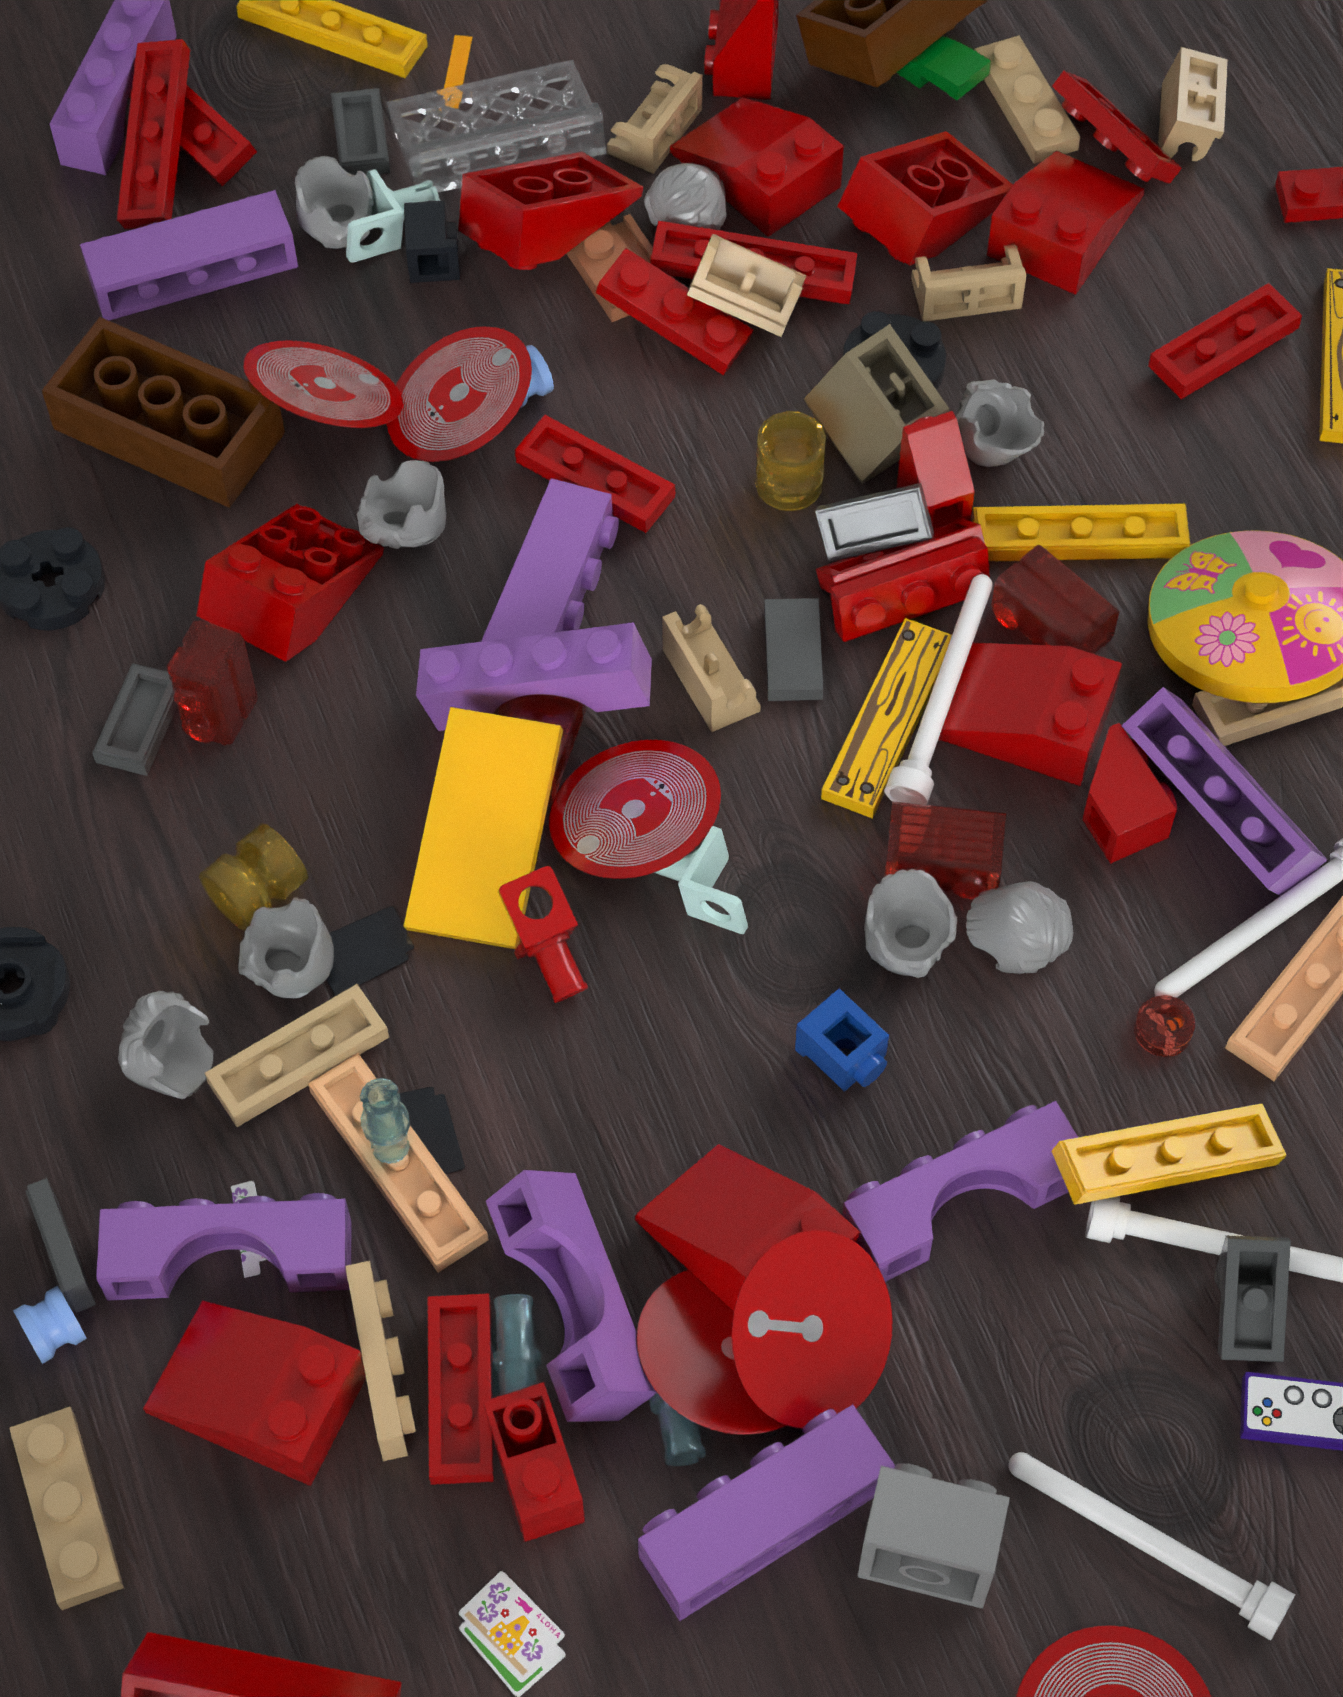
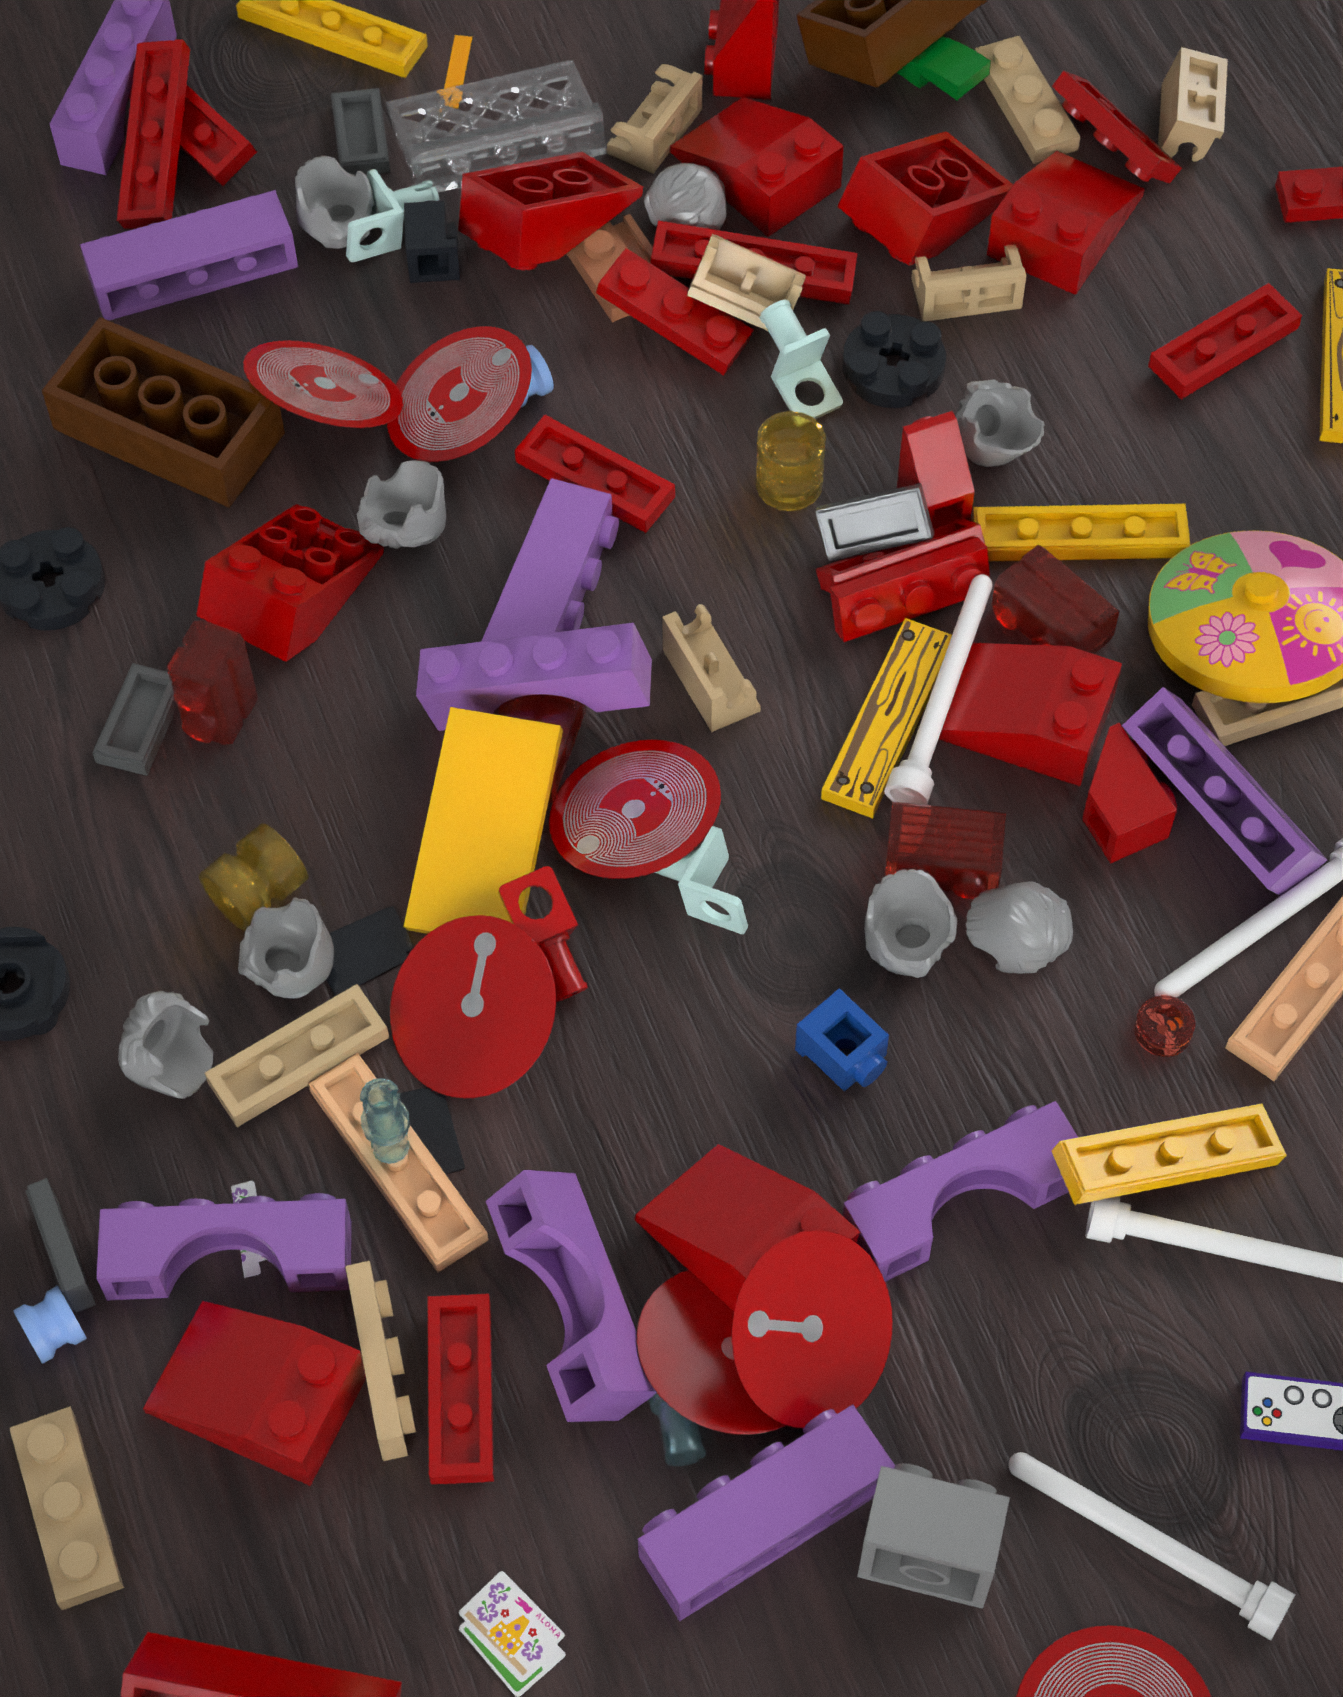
(473, 1006): none -> red piece
(515, 1354): clear light blue pin -> none
(534, 1462): red slope -> none
(793, 649): dark grey tile -> none
(799, 360): none -> light aqua bracket
(870, 401): dark tan slope -> none
(1253, 1297): dark grey slope -> none

